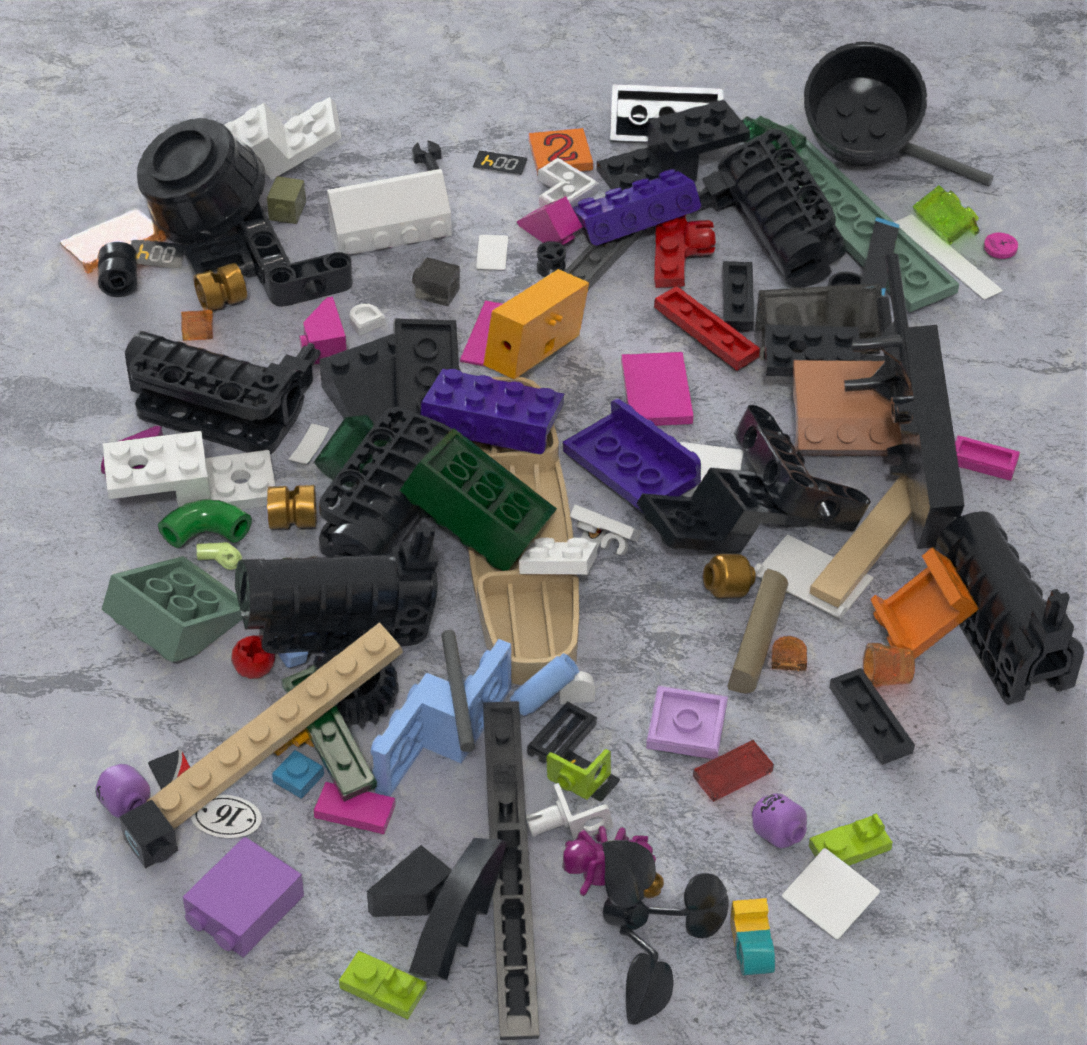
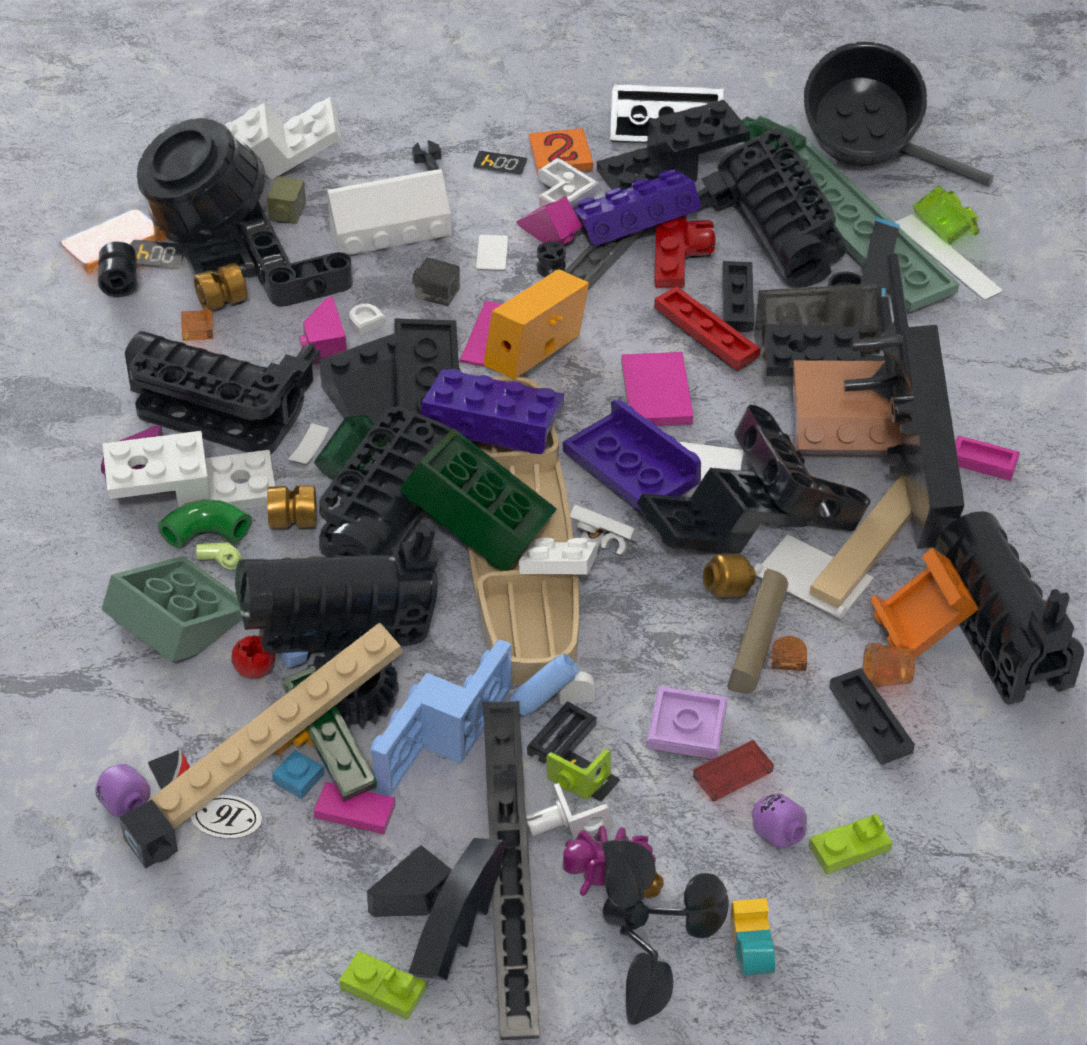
(243, 897): medium lavender brick -> none
(457, 690): dark grey bar -> none
(831, 893): white sticker -> none
(1001, 245): dark pink piece -> none

